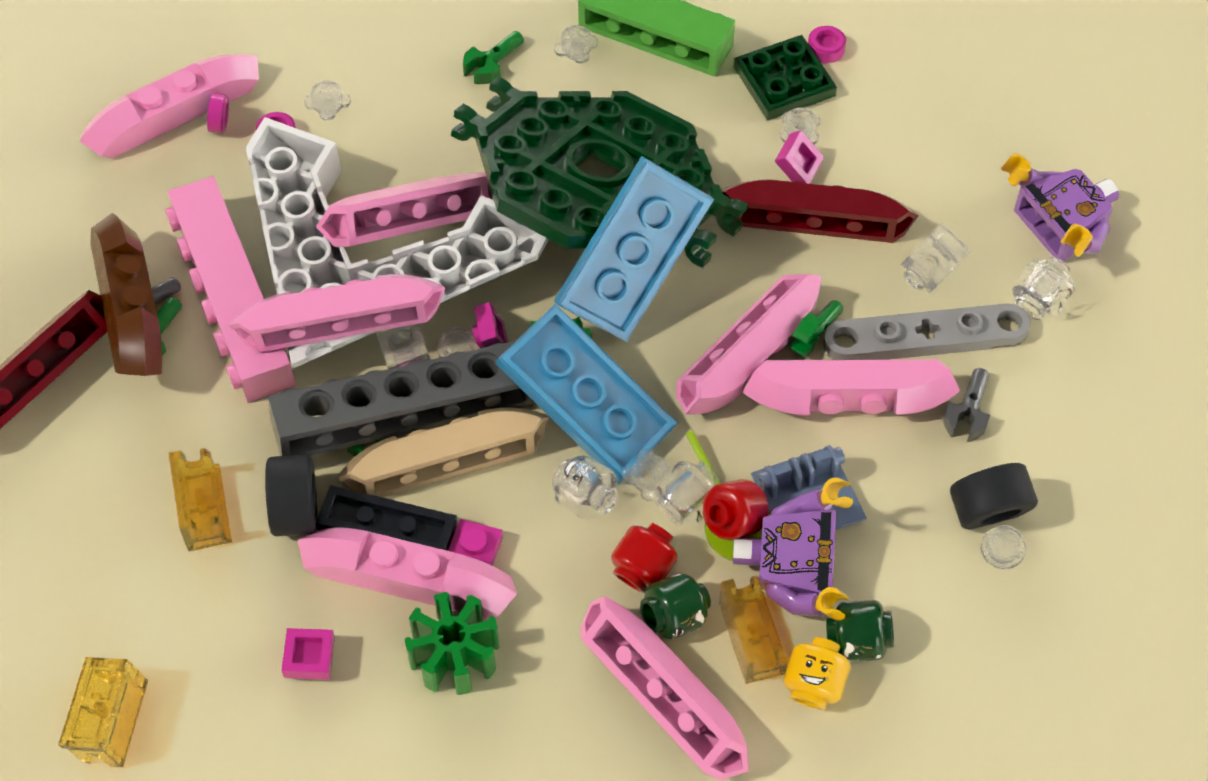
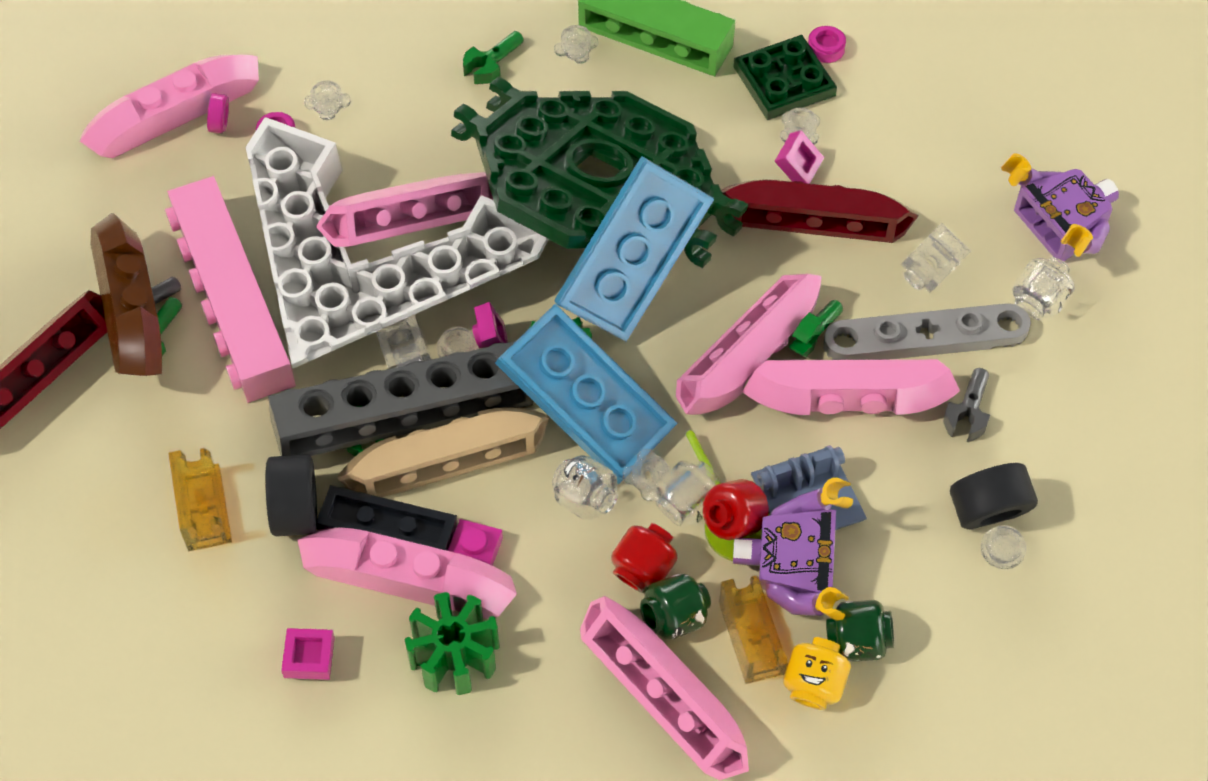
(104, 710): clear yellow hinge -> none
(338, 311): bright pink brick -> none

